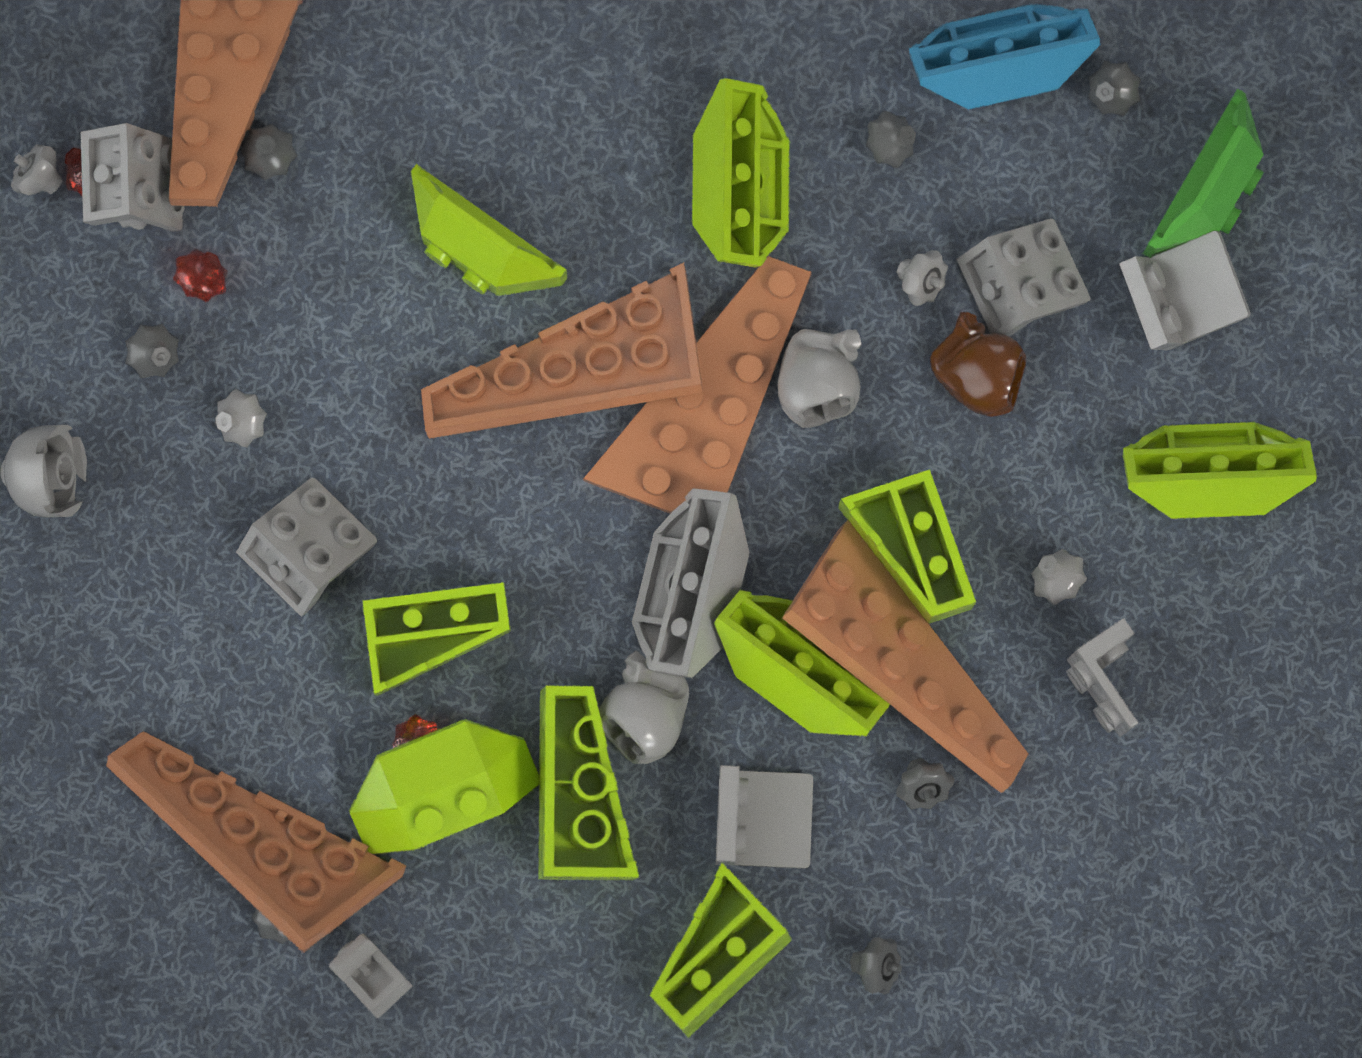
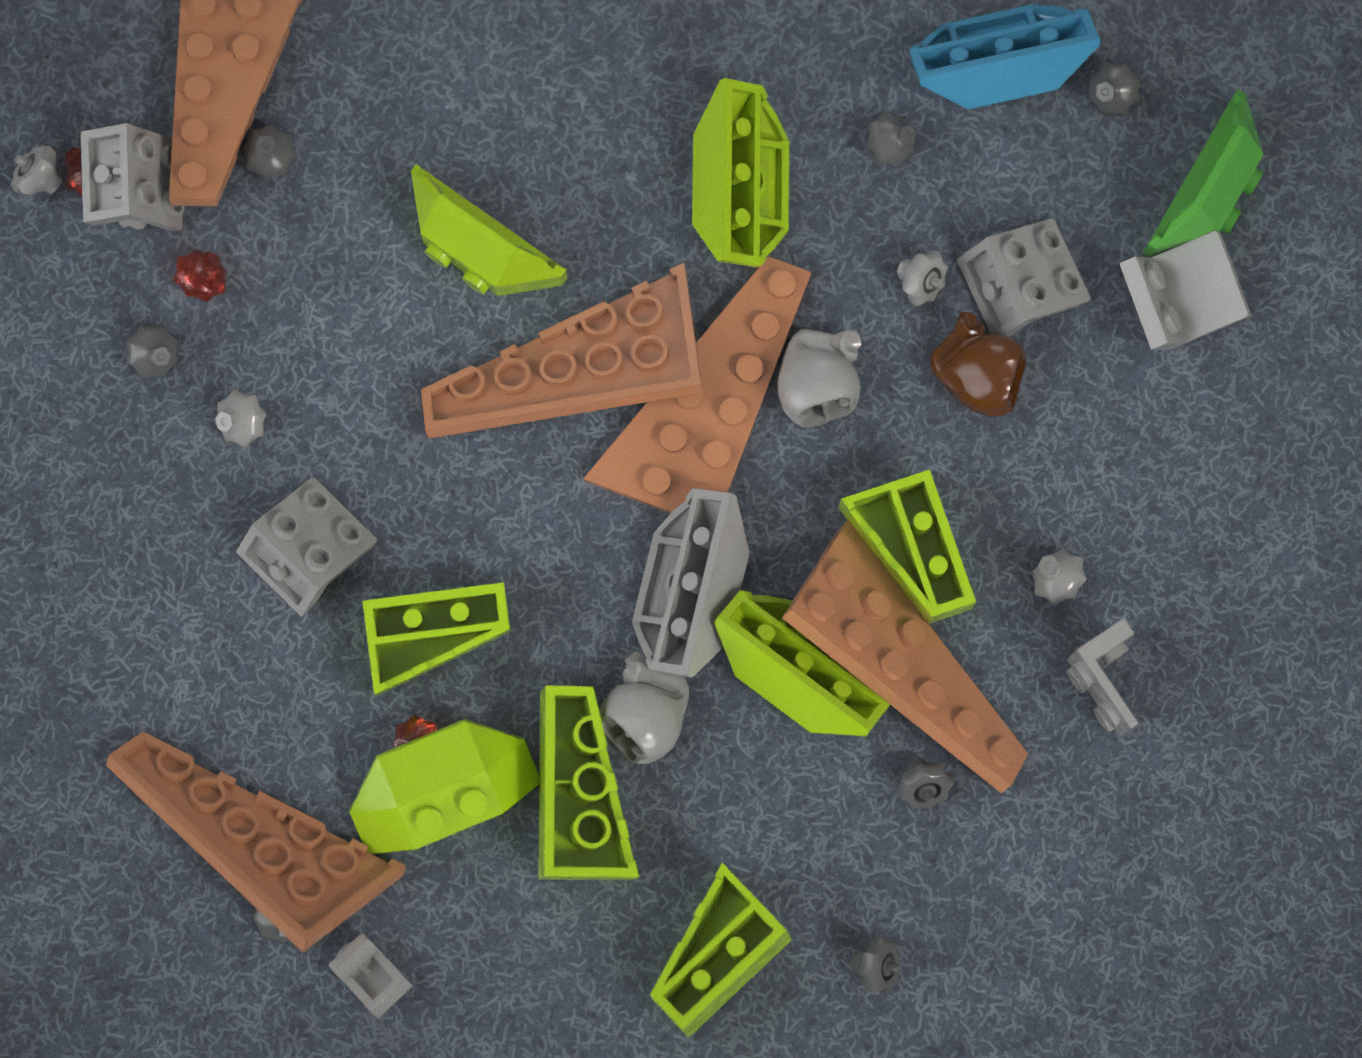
(42, 462): light grey cylinder -> none
(764, 818): light grey bracket -> none
(1218, 469): lime wedge -> none

